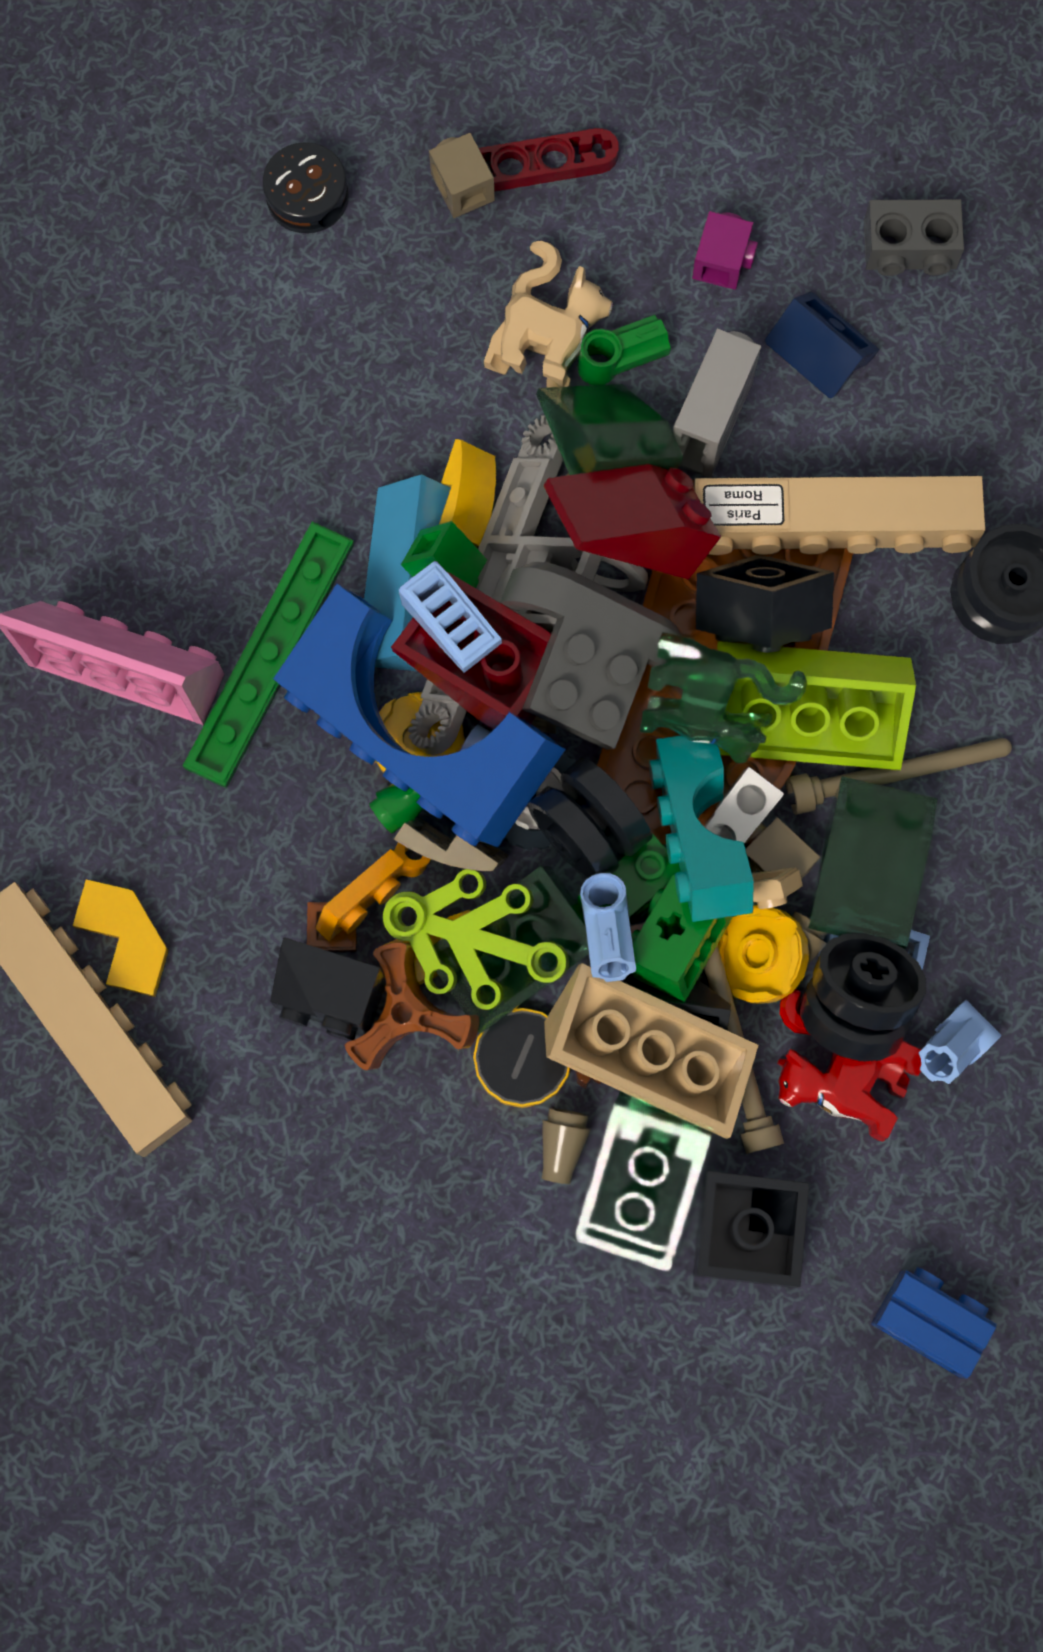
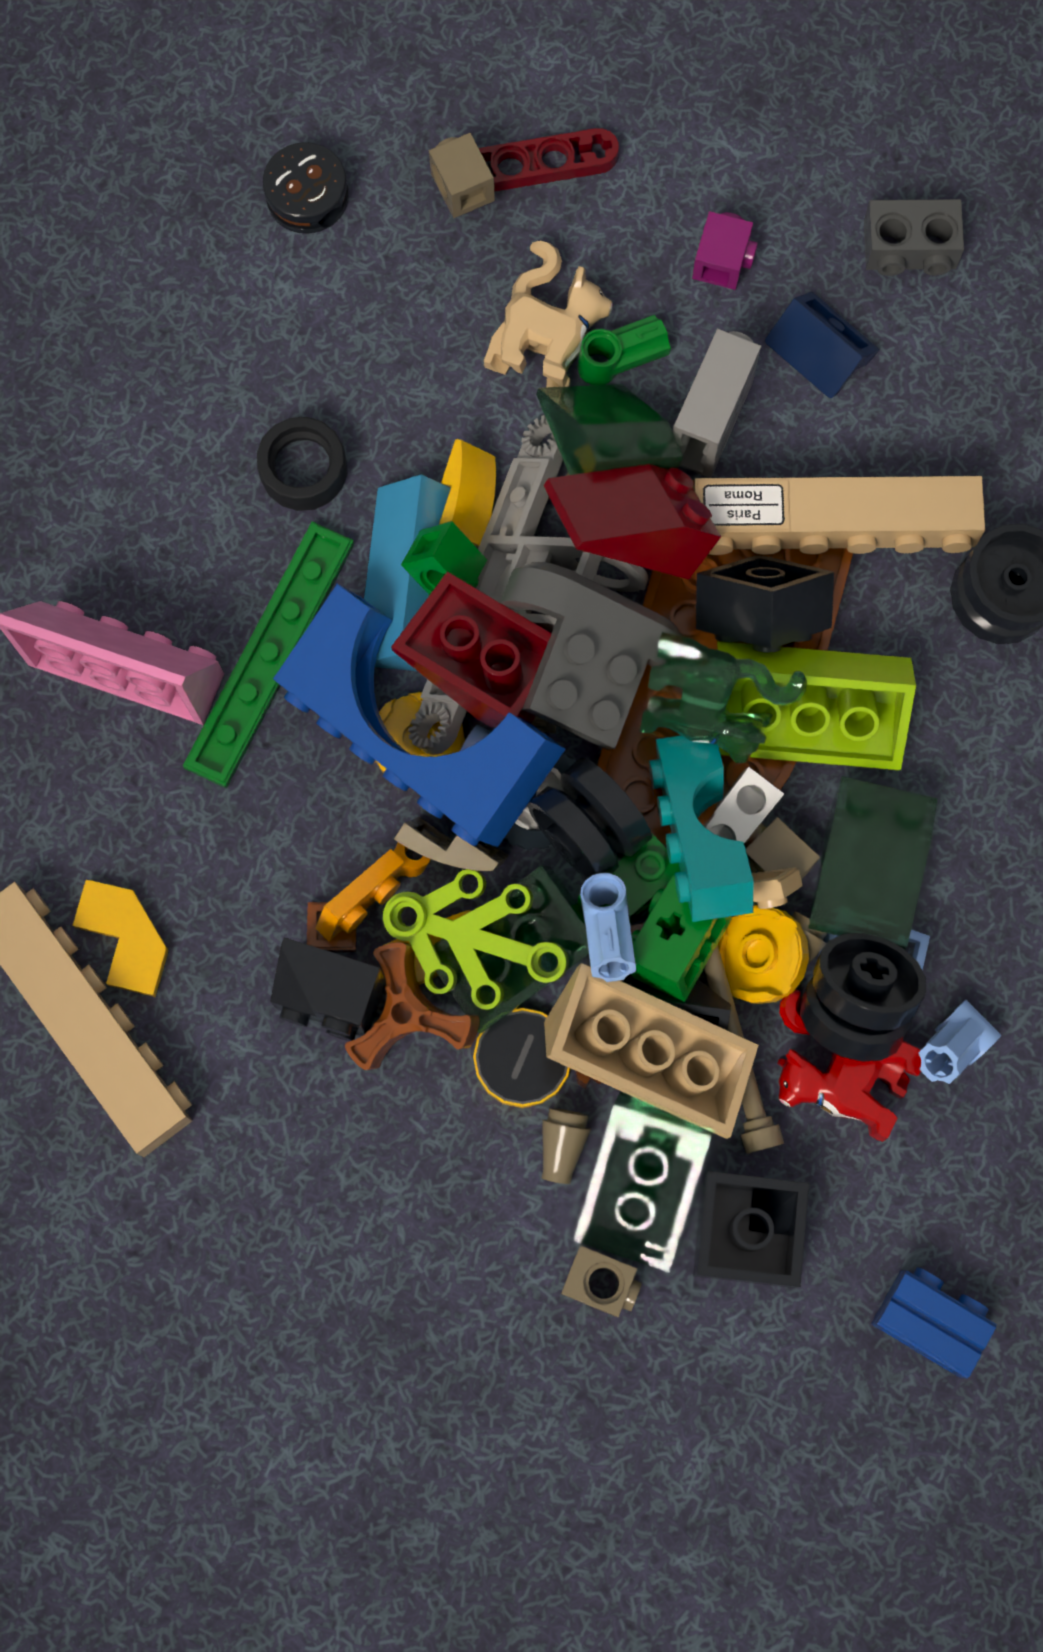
(298, 430): none -> black tyre
(395, 807): green cone -> none
(430, 591): light blue slope -> none
(578, 1288): none -> dark tan brick
(812, 791): dark tan piece -> none

